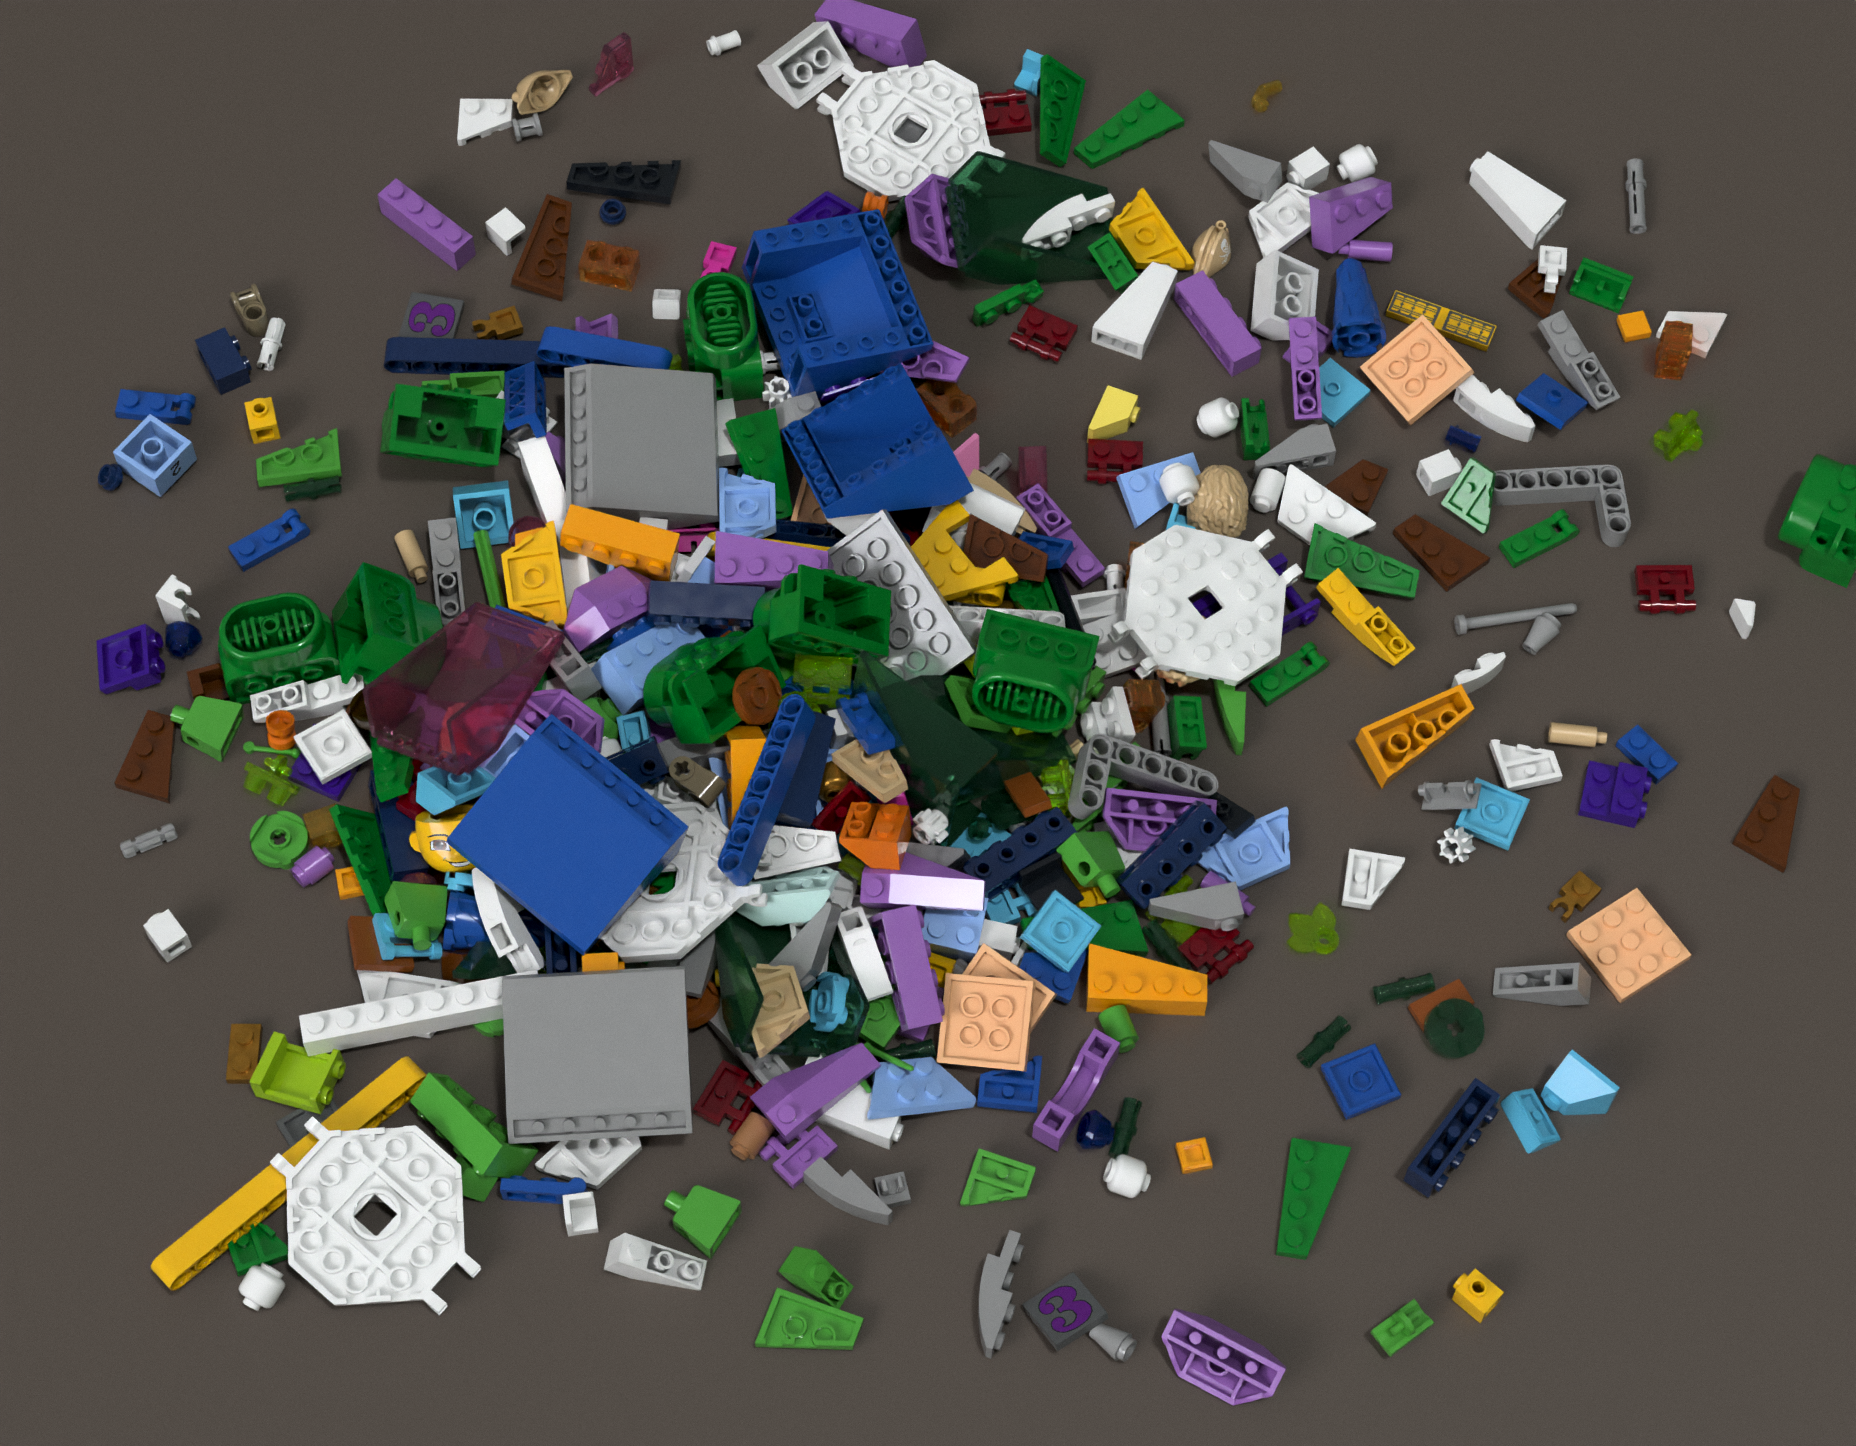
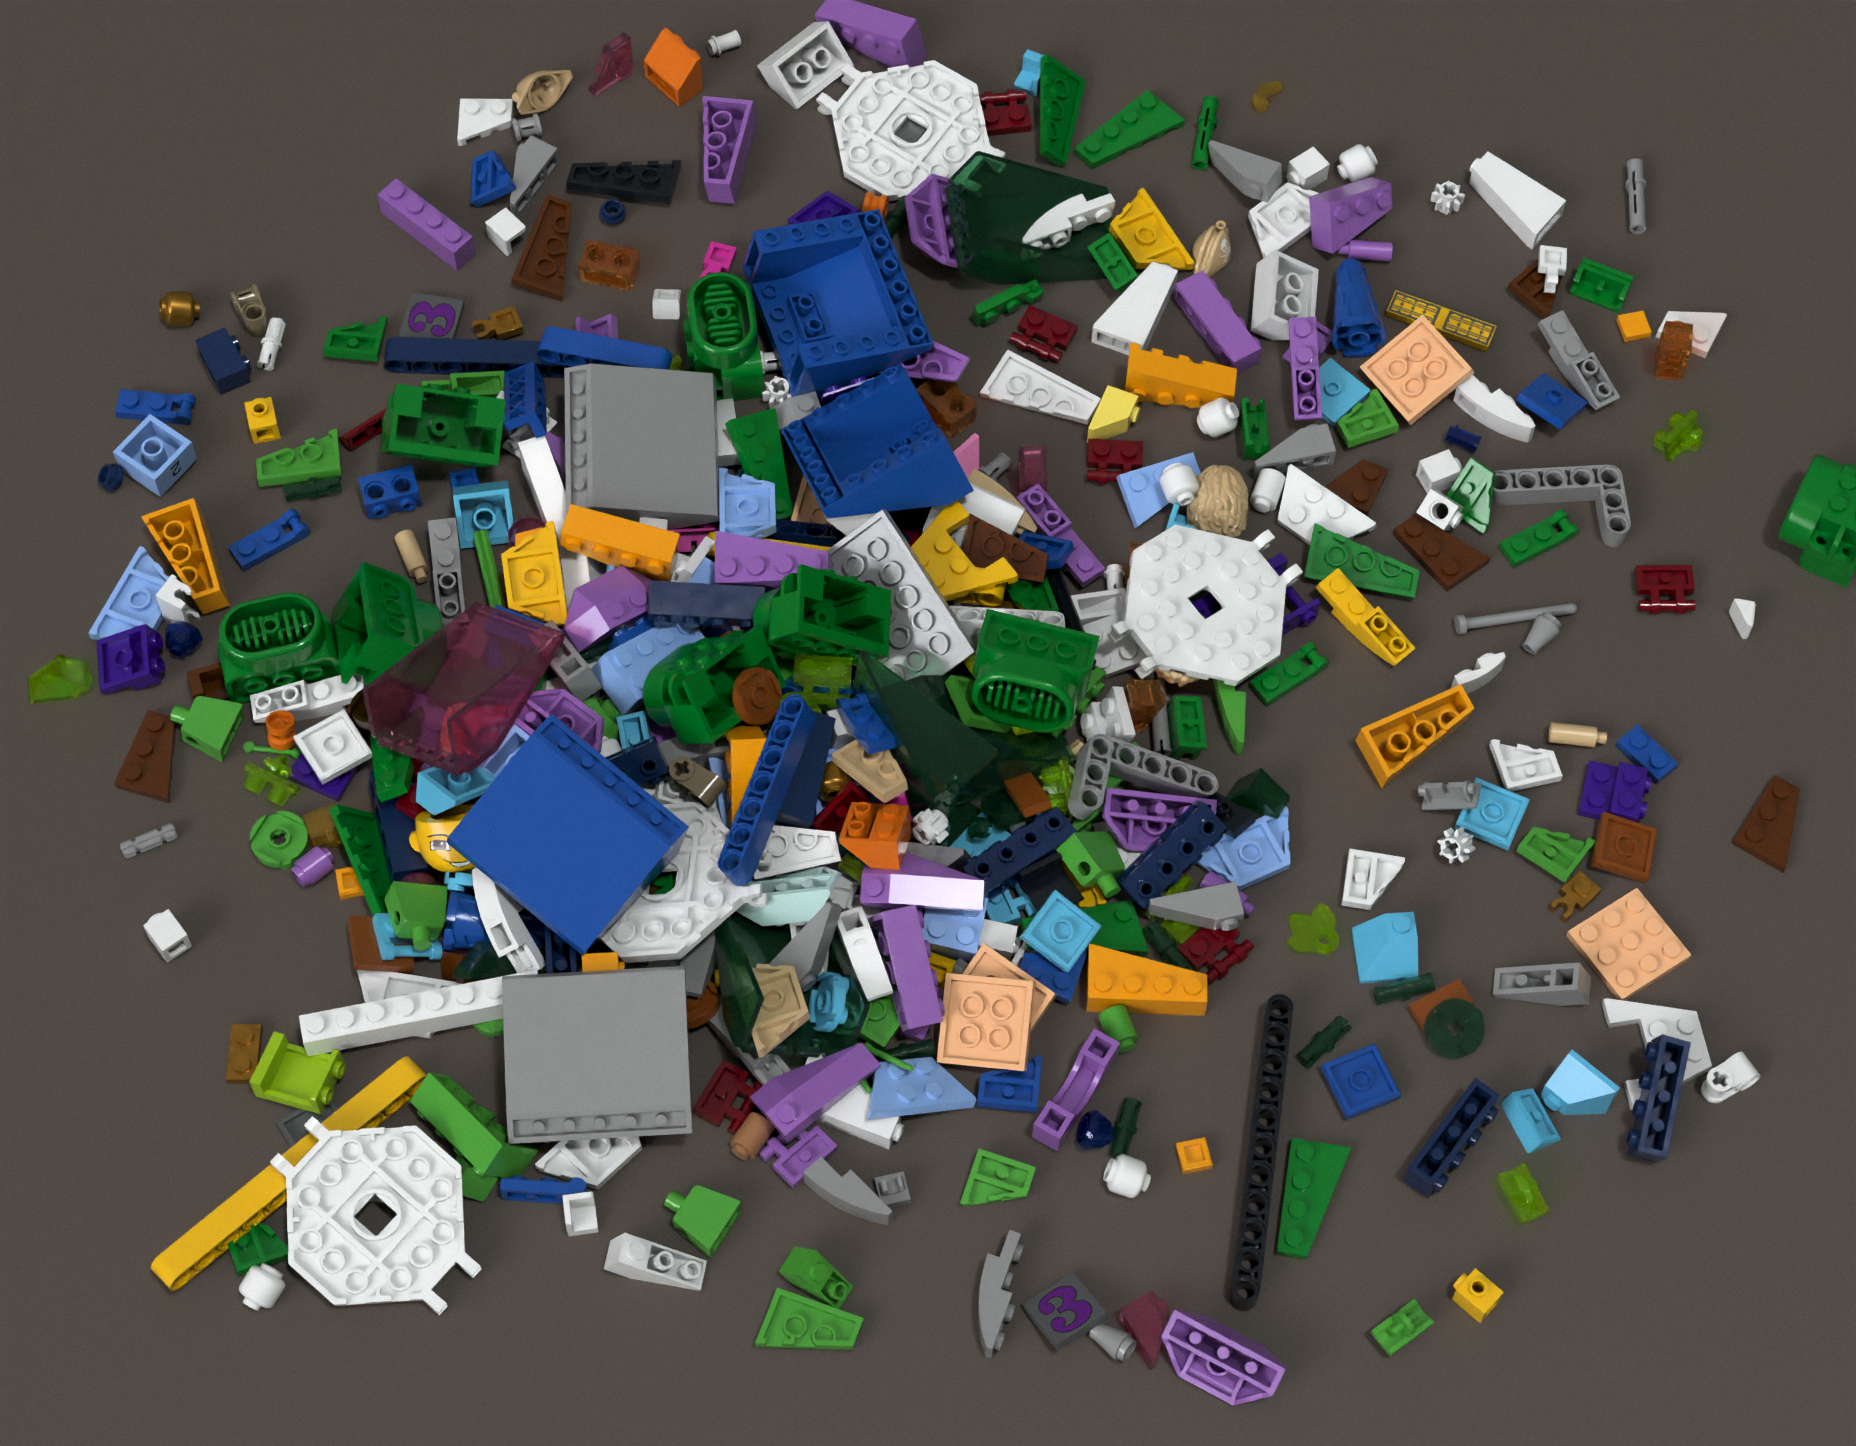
(59, 680): none -> clear neon green slope
(133, 598): none -> light blue wing
(178, 308): none -> pearl gold head
(189, 548): none -> light orange wedge
(356, 341): none -> green wing
(363, 432): none -> dark red slope
(388, 485): none -> blue brick
(464, 477): none -> blue tile
(489, 179): none -> blue wing
(532, 168): none -> light grey slope
(674, 68): none -> orange slope
(727, 142): none -> medium lavender wedge
(1037, 389): none -> white wing
(1146, 1322): none -> clear pink slope
(1177, 379): none -> light orange wedge
(1209, 112): none -> green pin
(1259, 794): none -> clear green slope
(1261, 1163): none -> black beam
(1367, 421): none -> bright green wing
(1386, 948): none -> medium azure slope
(1429, 507): none -> white brick
(1447, 197): none -> white gear
(1523, 1194): none -> clear neon green hips
(1555, 851): none -> bright green wing
(1624, 847): none -> dark orange tile
(1658, 1098): none -> dark blue brick
(1660, 1020): none -> white wing
(1729, 1078): none -> white piece

